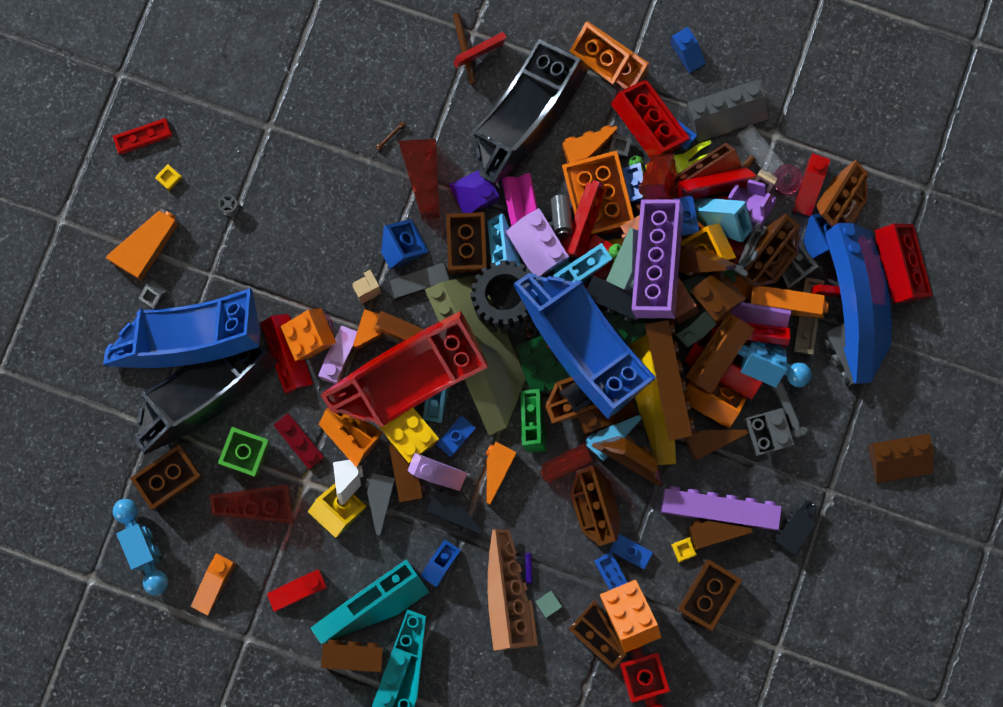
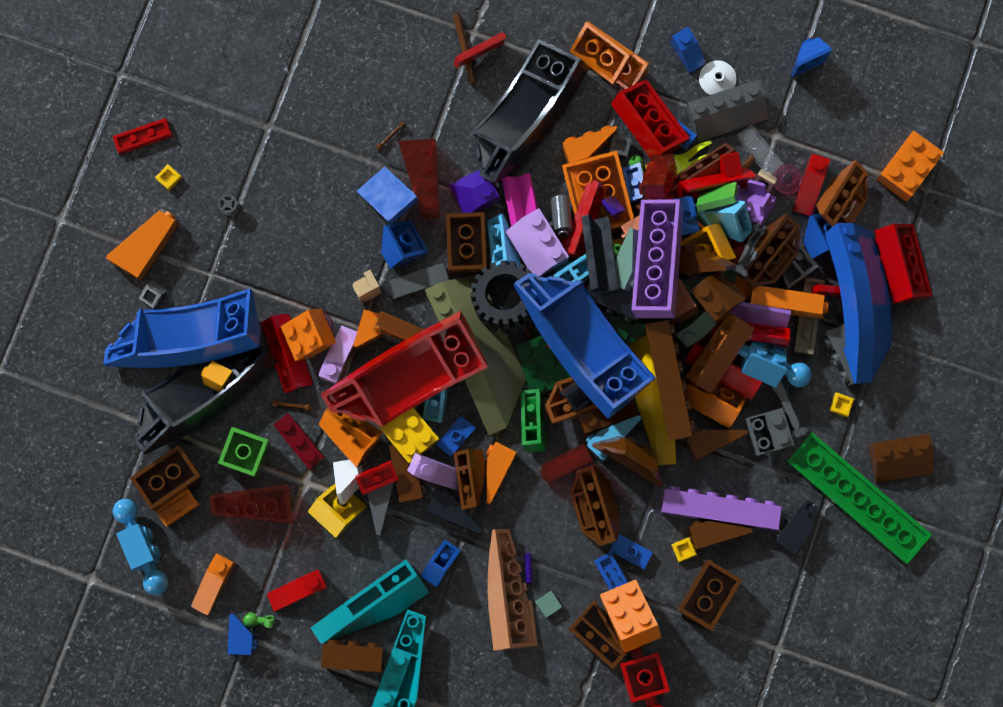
(177, 507): none -> orange plate
(216, 376): none -> light orange brick
(240, 638): none -> blue slope
(251, 620): none -> bright green arm
(275, 403): none -> reddish brown hinge
(376, 477): none -> red plate
(387, 195): none -> tile
(470, 476): none -> reddish brown slope
(600, 254): none -> black panel
(612, 206): none -> dark purple slope
(710, 83): none -> white dish
(717, 197): none -> bright green tile
(730, 165): none -> red slope
(811, 54): none -> blue slope
(841, 404): none -> yellow tile
(859, 498): none -> green plate
(910, 166): none -> orange brick

